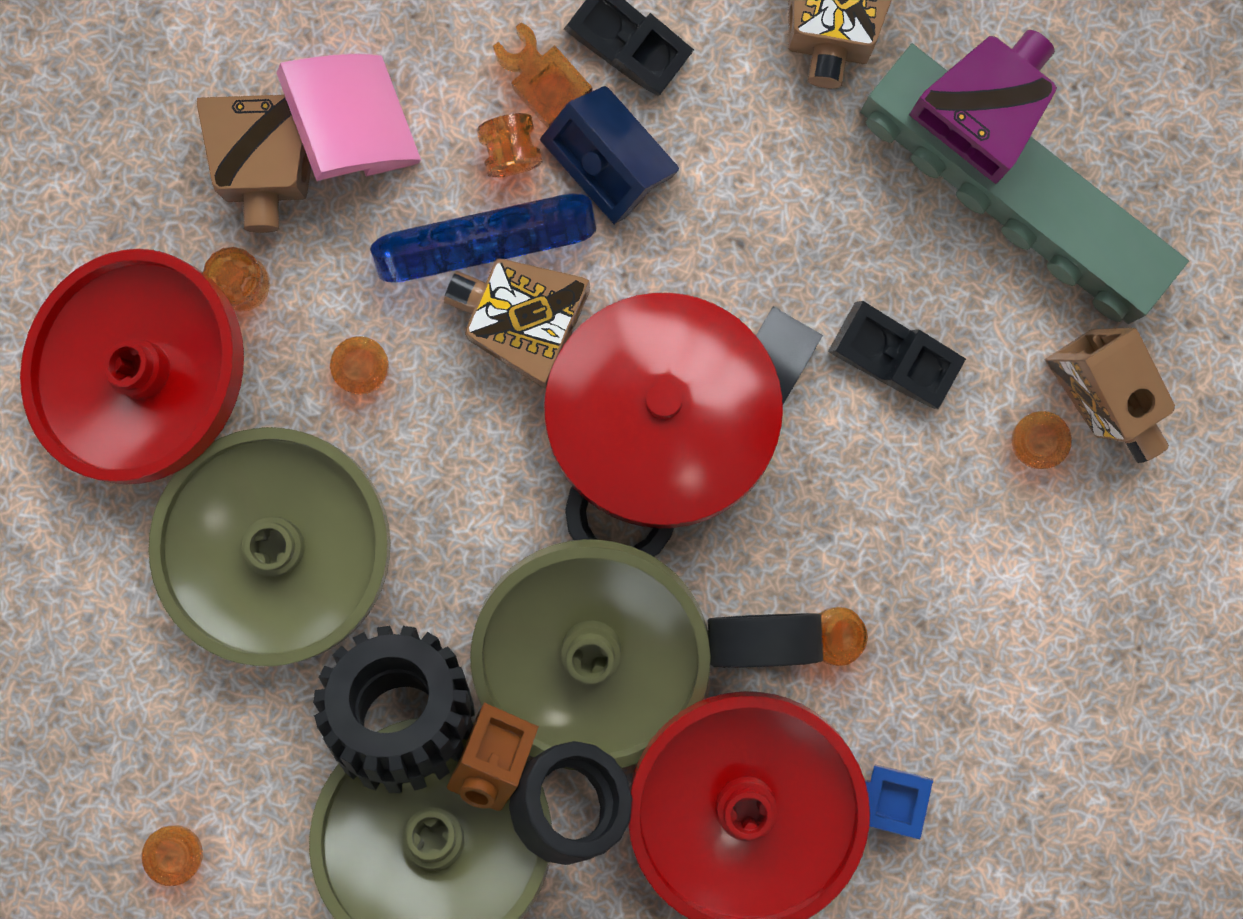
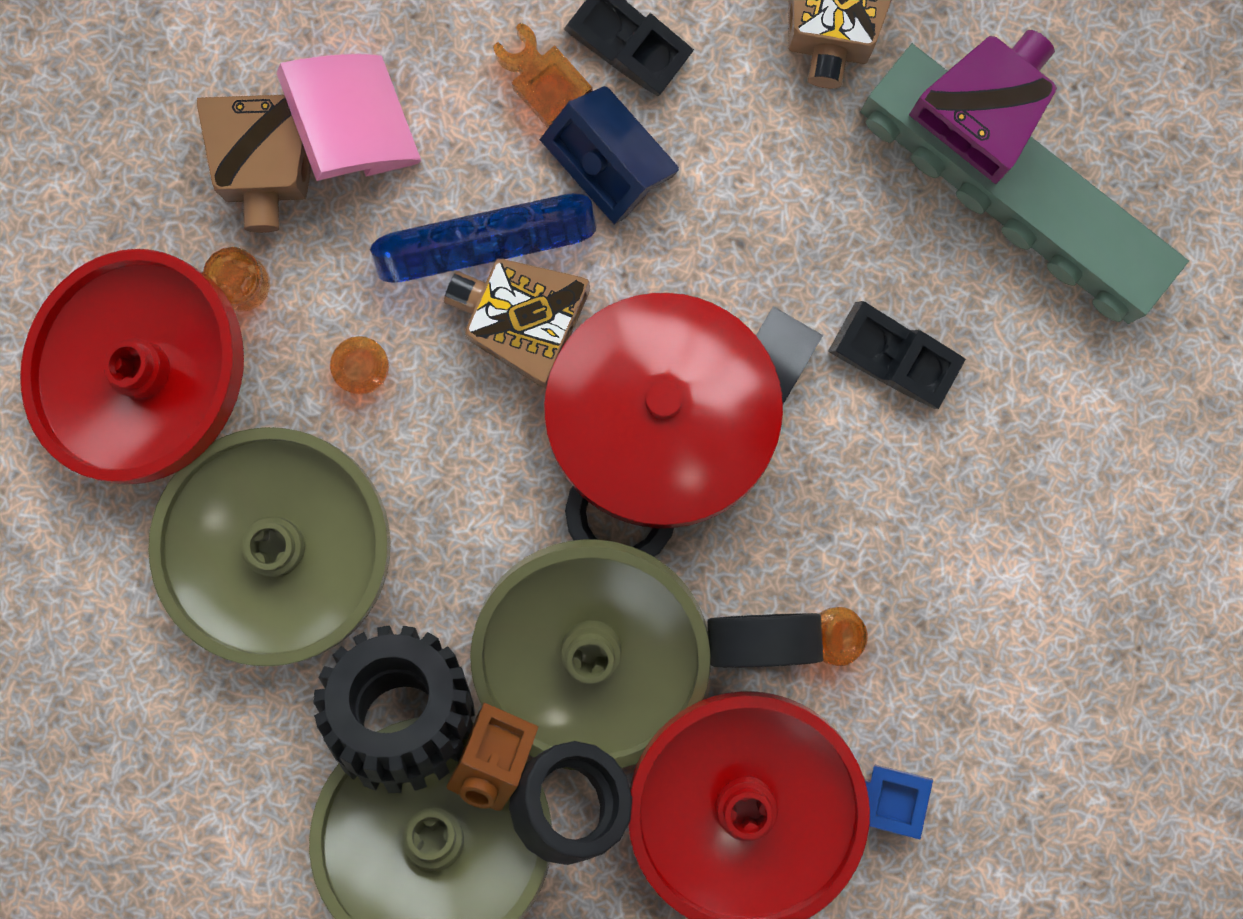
(172, 855): clear orange plate -> none
(509, 145): clear orange wheel -> none
(1041, 440): clear orange plate -> none
(1116, 388): medium nougat torso -> none

